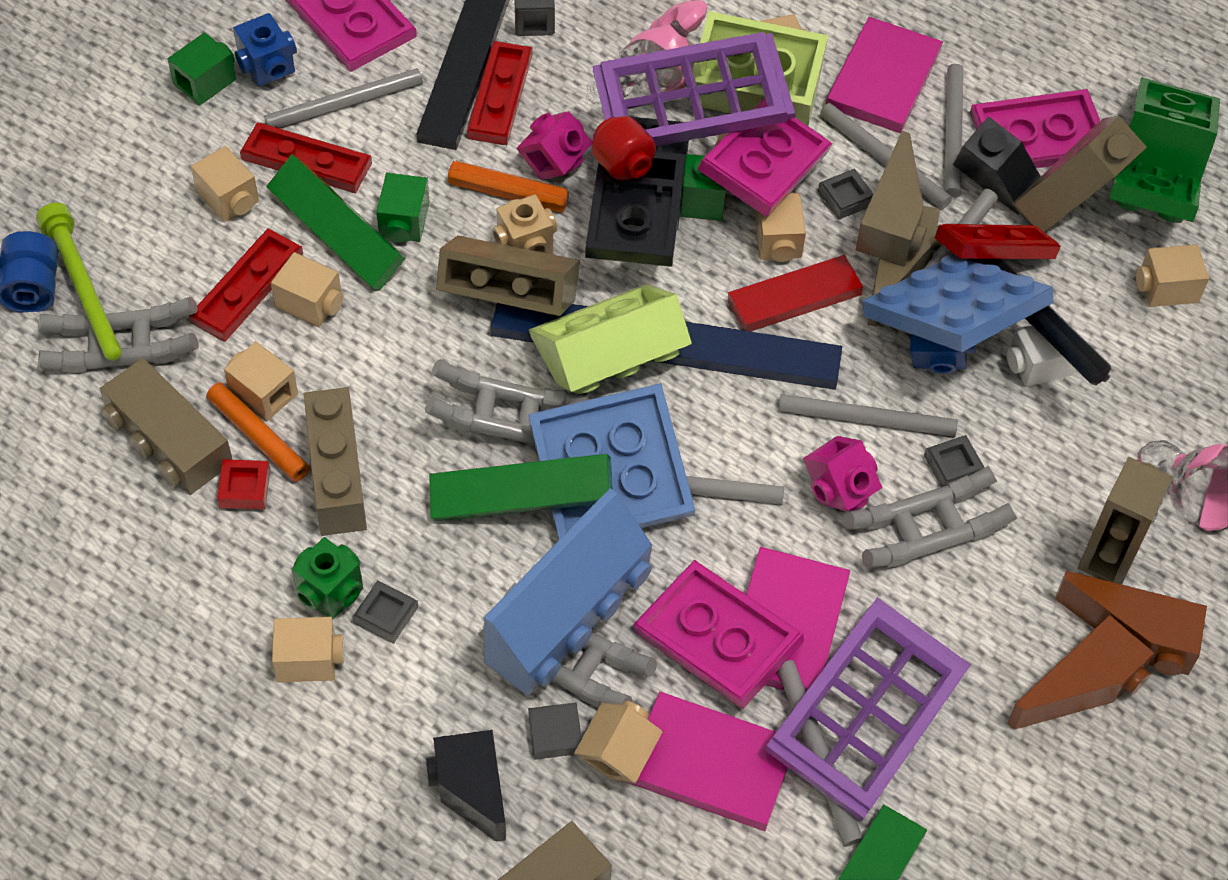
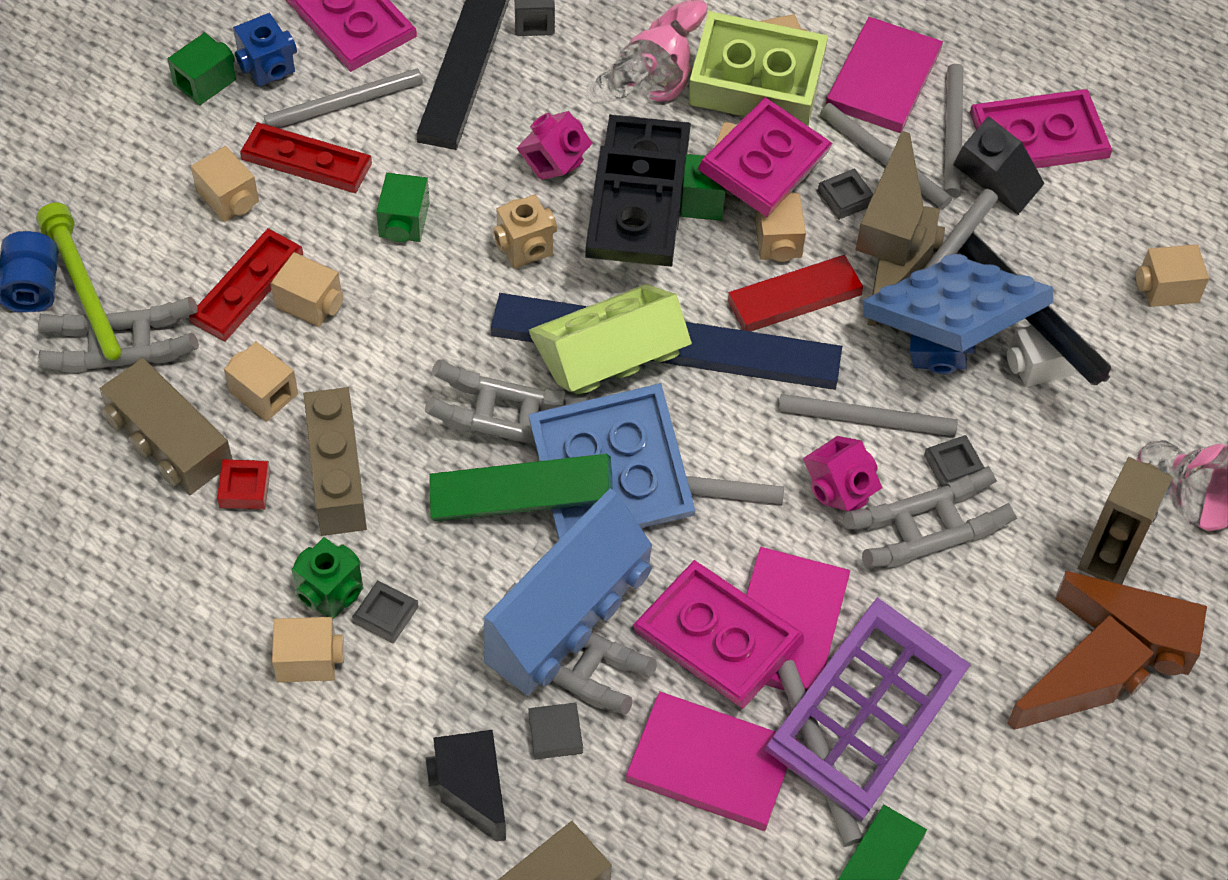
(258, 432): orange piece -> none
(336, 222): green tile -> none
(500, 93): red tile -> none
(506, 185): orange axle -> none
(507, 275): dark tan brick -> none
(619, 741): tan brick -> none
(623, 148): red head -> none
(770, 76): medium lavender piece -> none
(997, 241): red tile -> none
(1080, 172): dark tan slope -> none
(1179, 138): green bracket -> none

